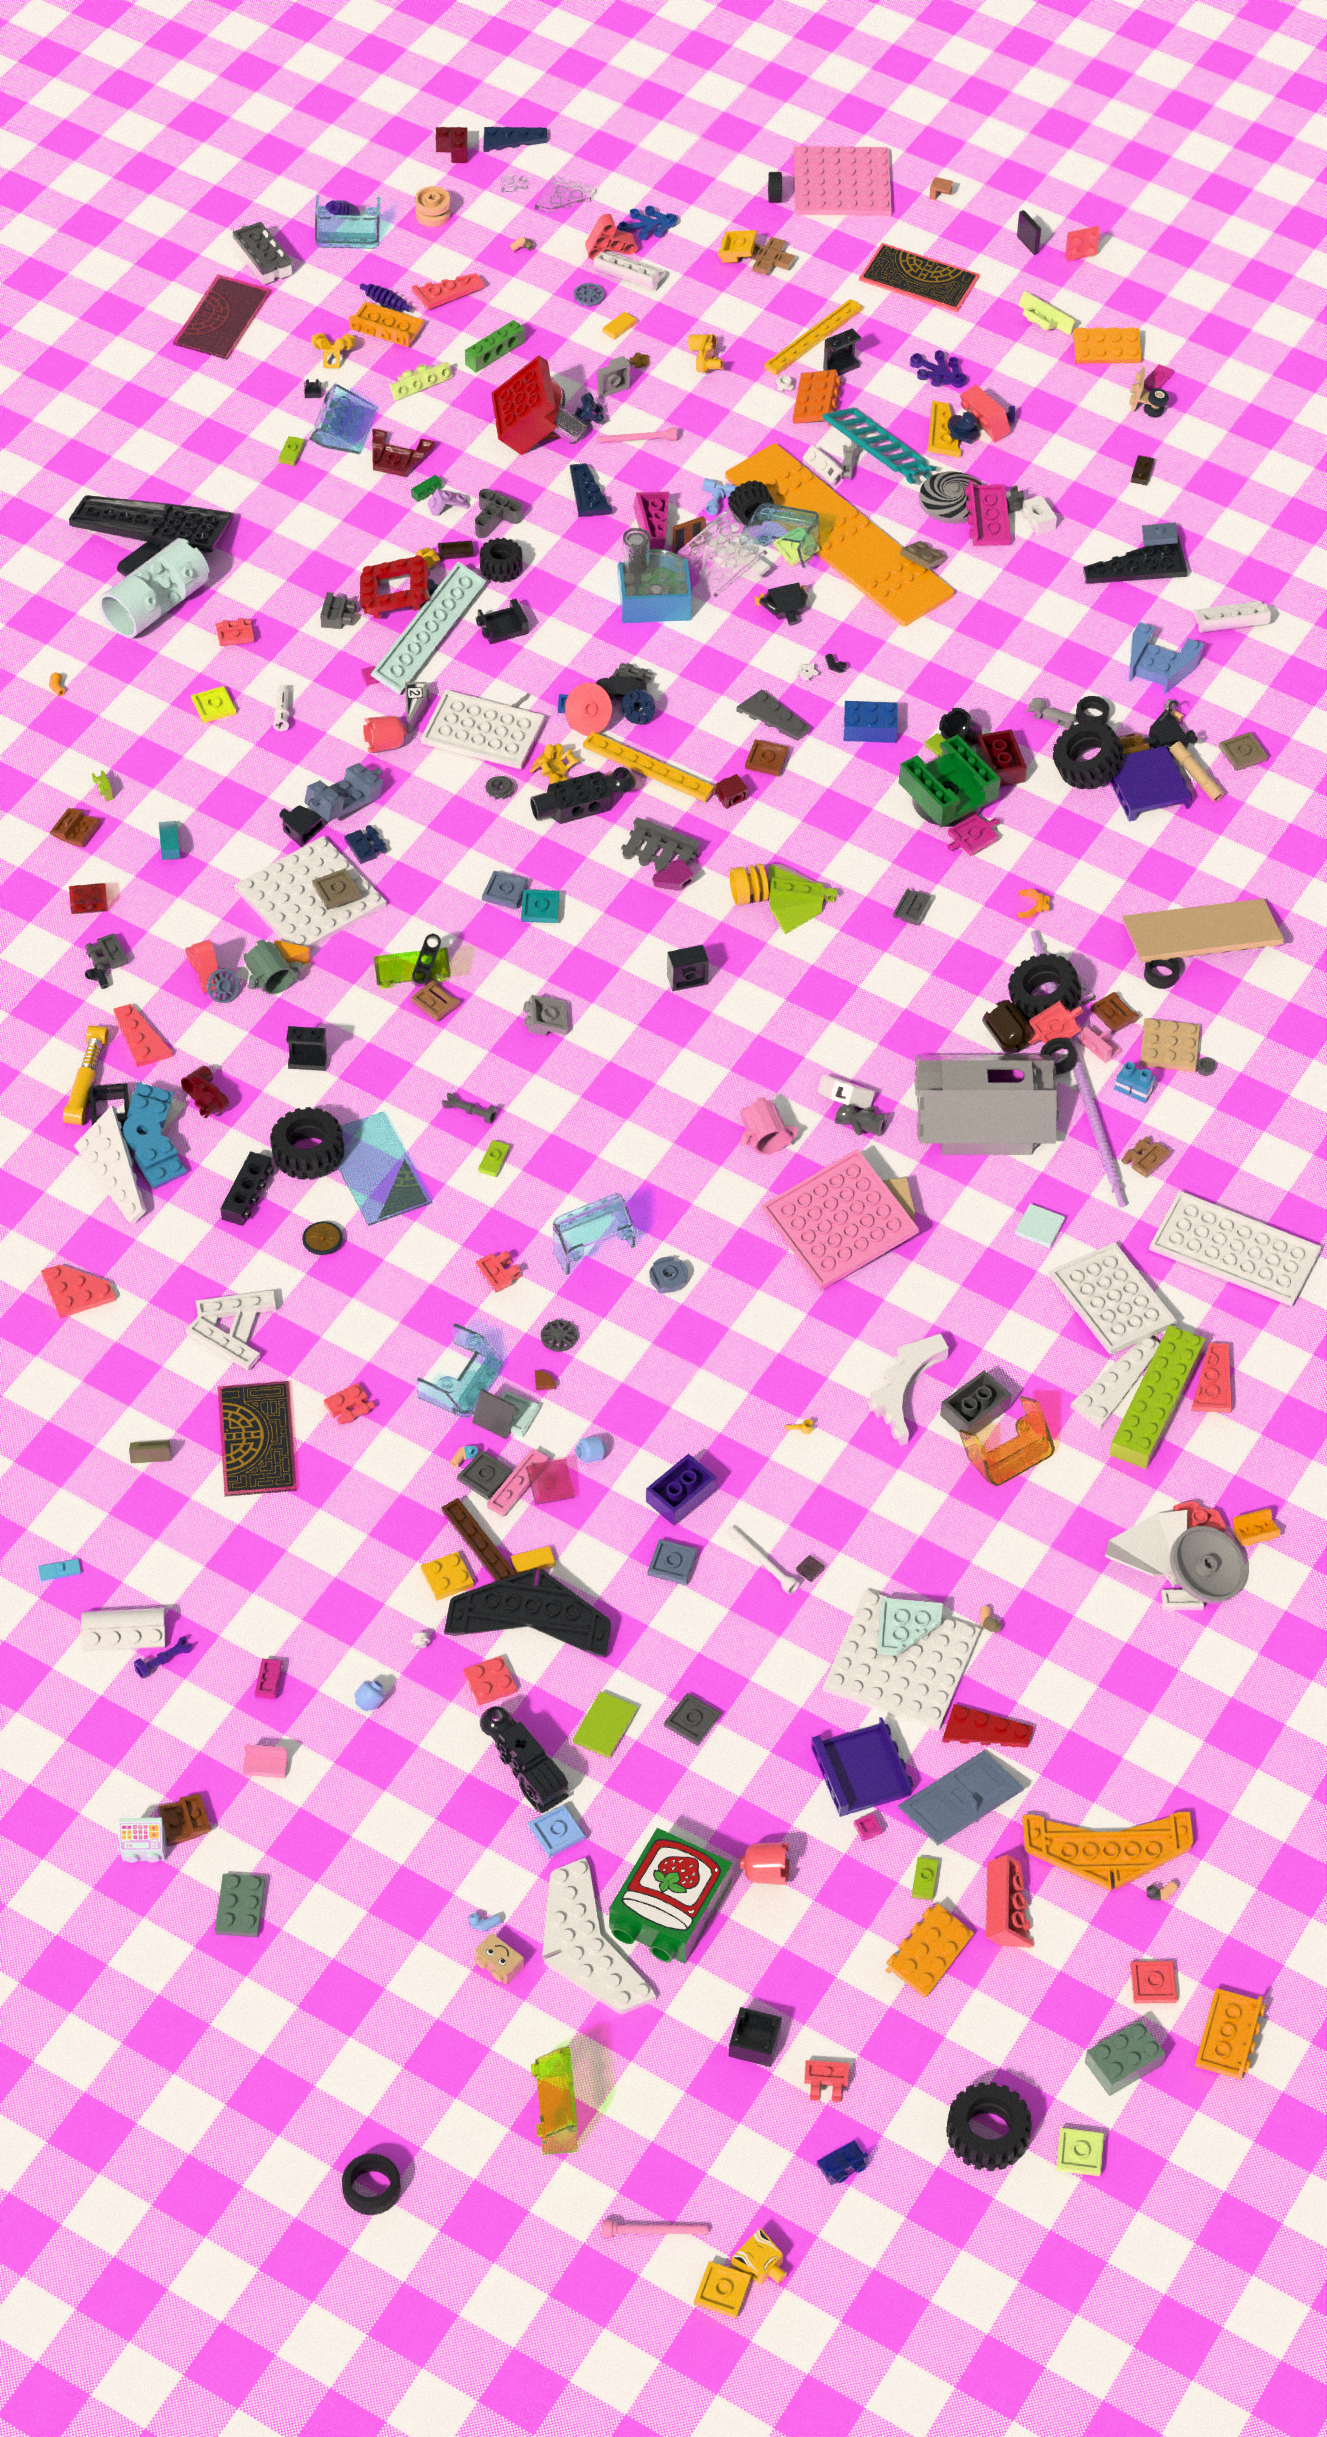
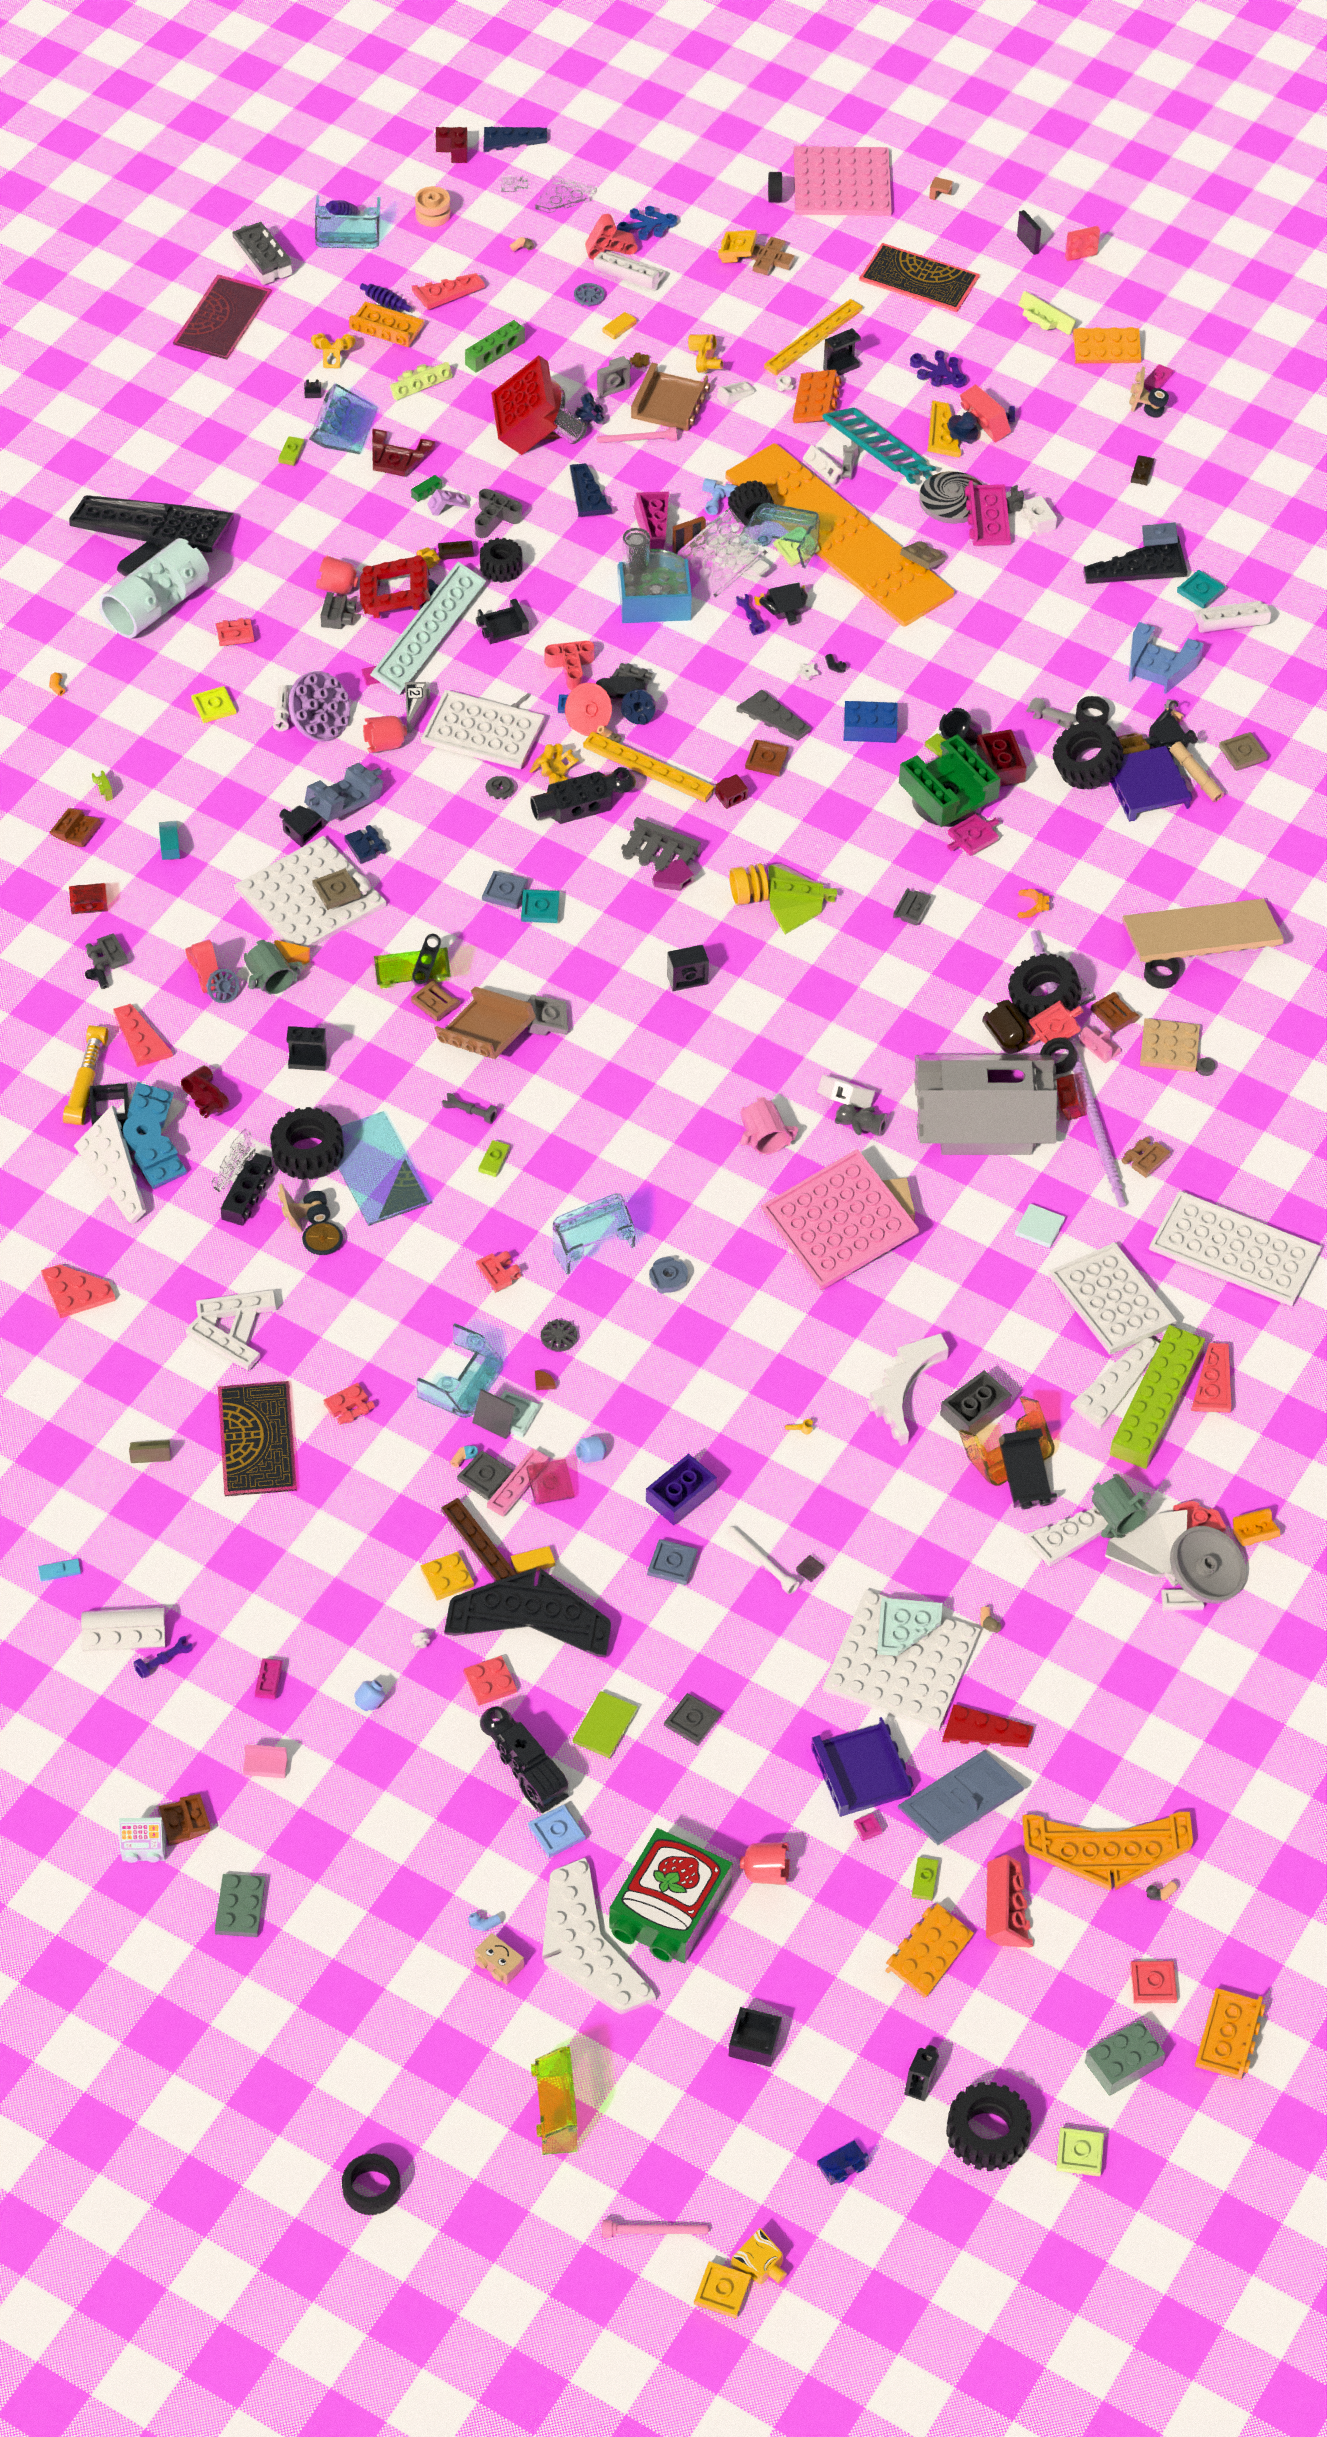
(241, 1151): none -> clear plate
(313, 1207): none -> plate
(319, 706): none -> lavender bracket
(337, 576): none -> coral cylinder
(363, 882): none -> white arm
(487, 1023): none -> medium nougat panel
(570, 657): none -> coral beam
(609, 734): none -> arm
(669, 399): none -> medium nougat panel
(733, 392): none -> white slope
(756, 626): none -> dark purple piece
(826, 2073): coral plate -> none
(923, 2065): none -> black torso
(1025, 1469): none -> black panel
(1066, 1536): none -> white wing
(1070, 1097): none -> clear red brick
(1120, 1506): none -> sand green container
(1135, 1082): dark azure hips -> none
(1200, 589): none -> teal plate

